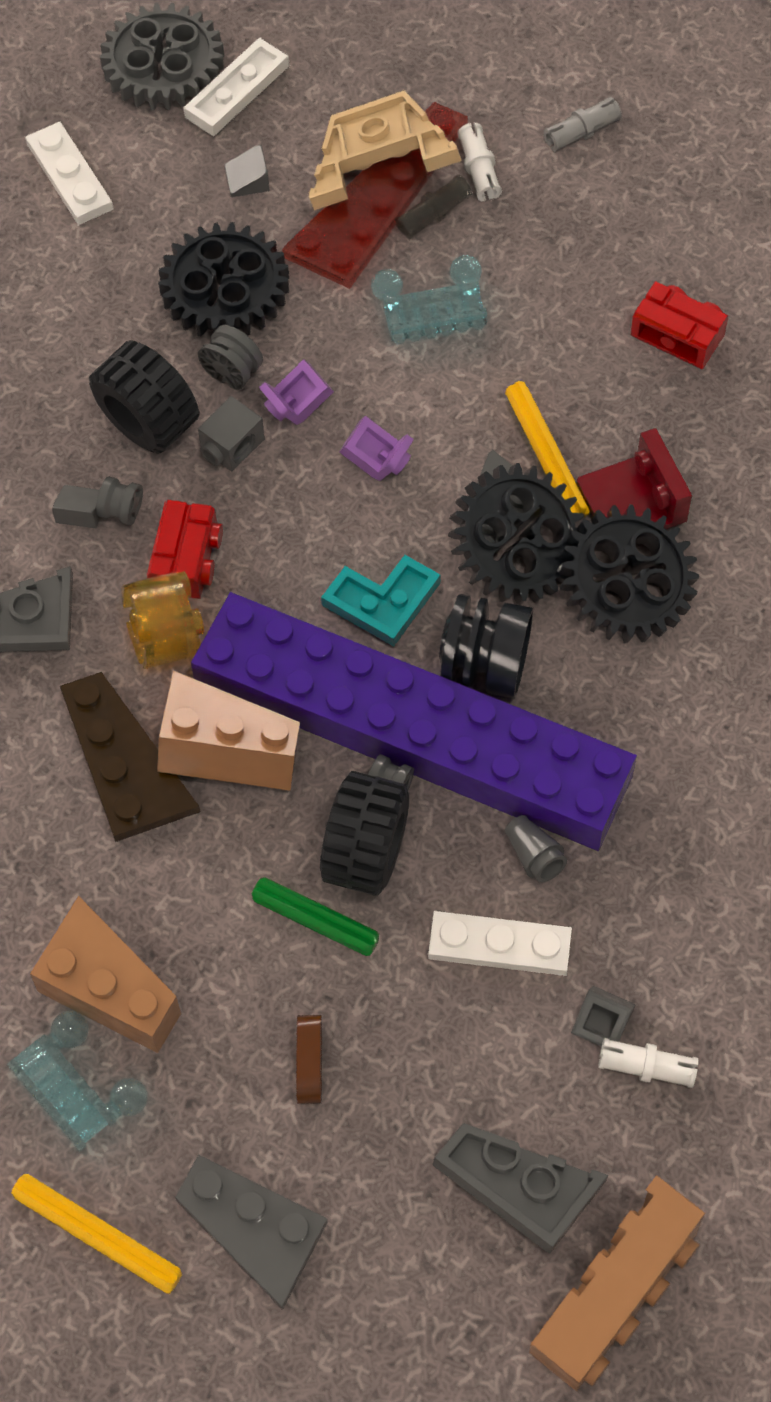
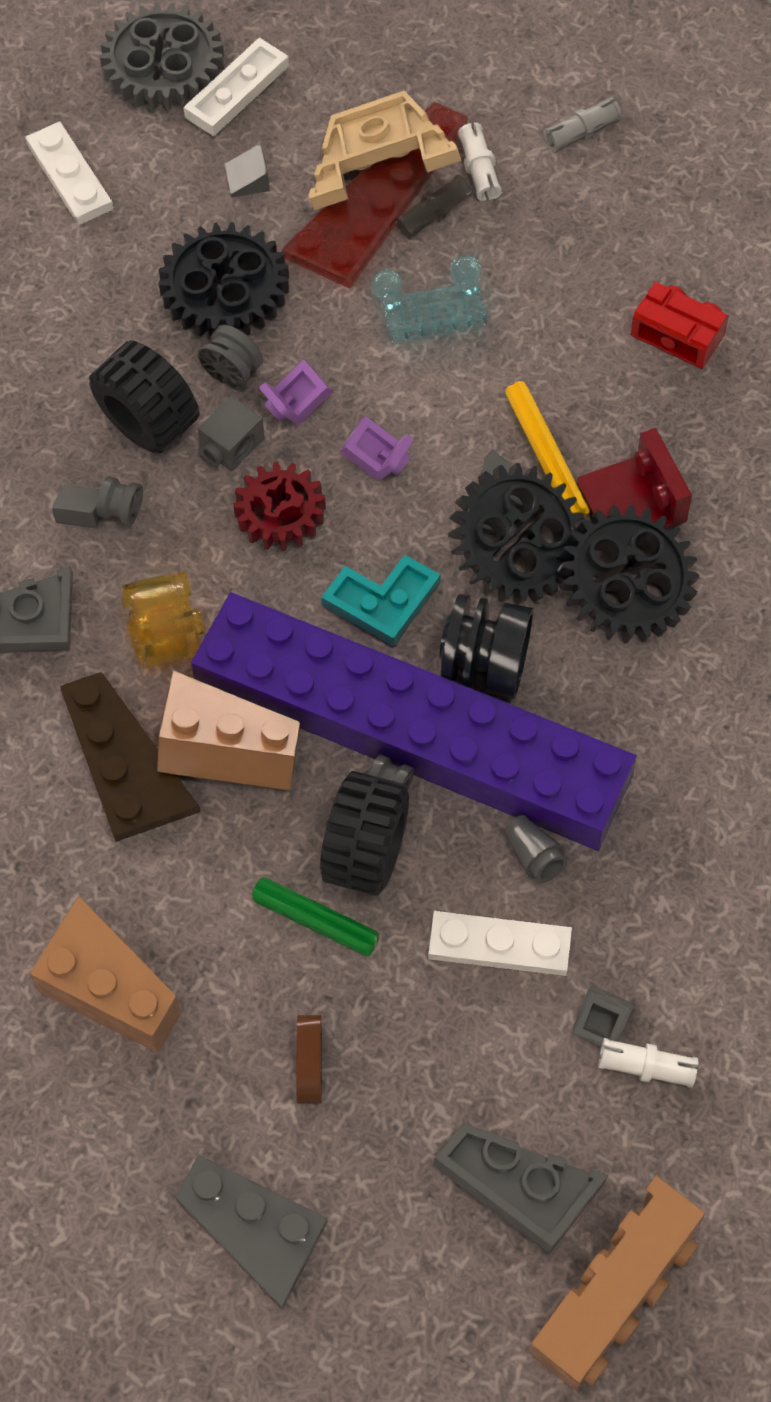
(64, 1092): clear light blue gear -> none
(97, 1233): yellow axle -> none
(186, 543): red brick -> none
(291, 517): none -> dark red gear

